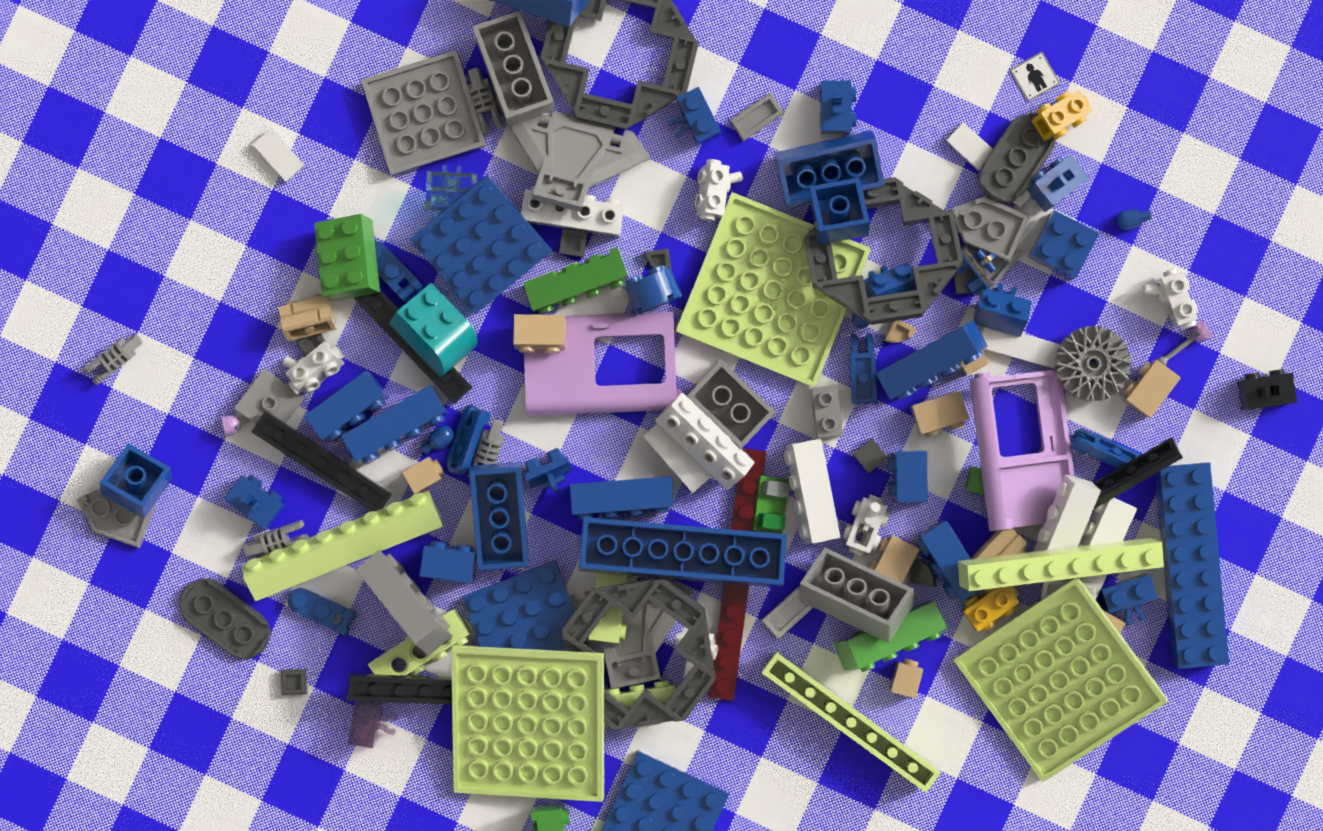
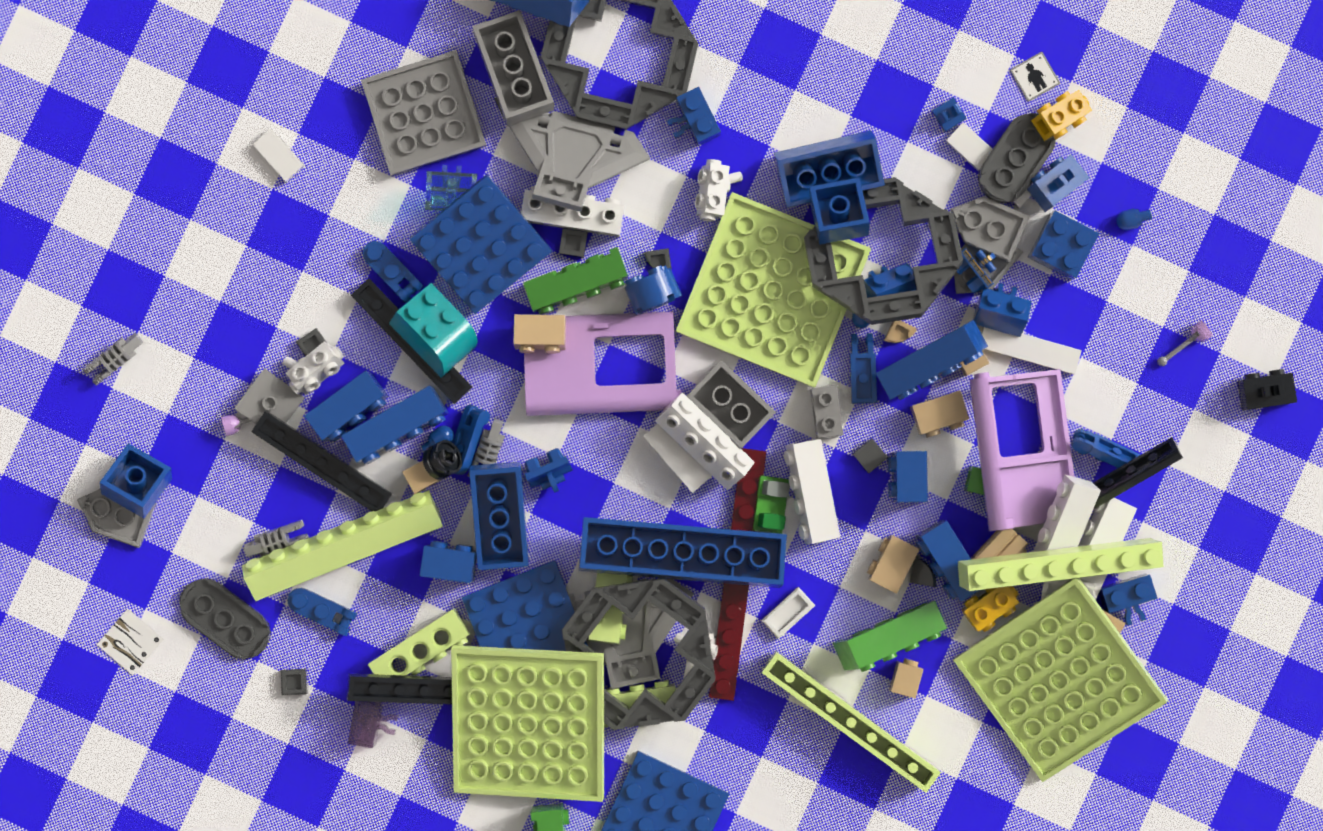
(130, 641): none -> white sticker
(255, 501): blue brick -> none
(307, 317): tan brick -> none
(347, 257): bright green brick -> none
(405, 601): light grey brick -> none
(442, 459): none -> black wheel
(483, 99): light grey hinge -> none
(621, 496): blue brick -> none
(757, 117): light grey tile -> none
(836, 107): blue brick -> none
(856, 595): light grey brick -> none
(869, 516): white brick -> none
(949, 114): none -> blue tile
(1110, 356): light grey wheel -> none
(1150, 388): tan piece -> none
(1174, 293): white brick -> none
(1191, 566): blue brick -> none

